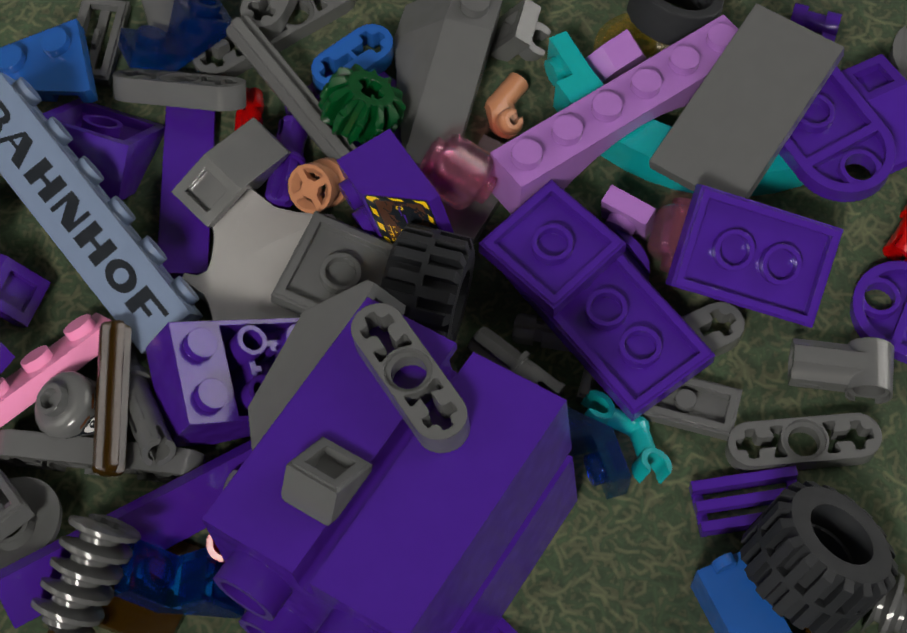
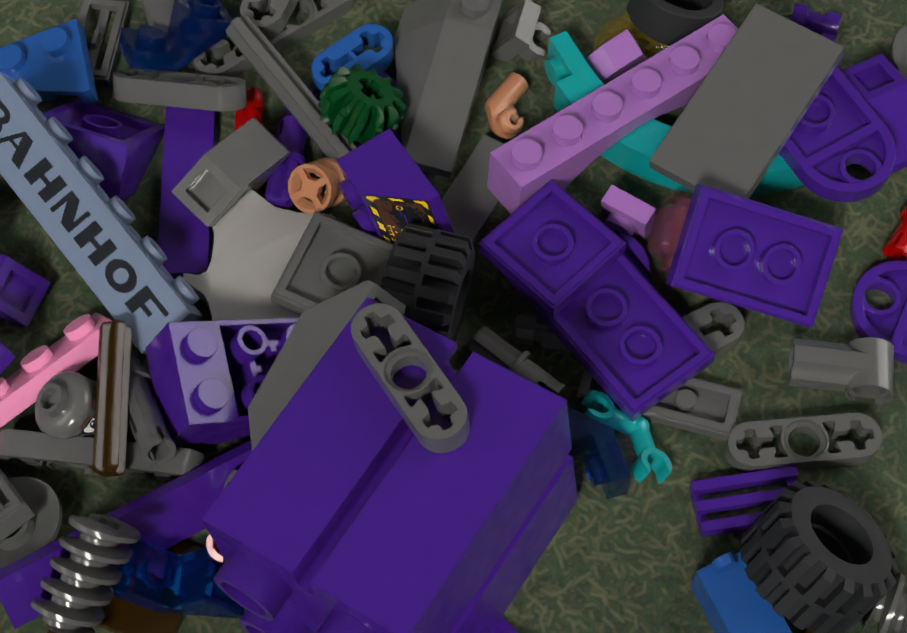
(323, 480): dark grey slope -> none
(459, 171): clear pink head -> none

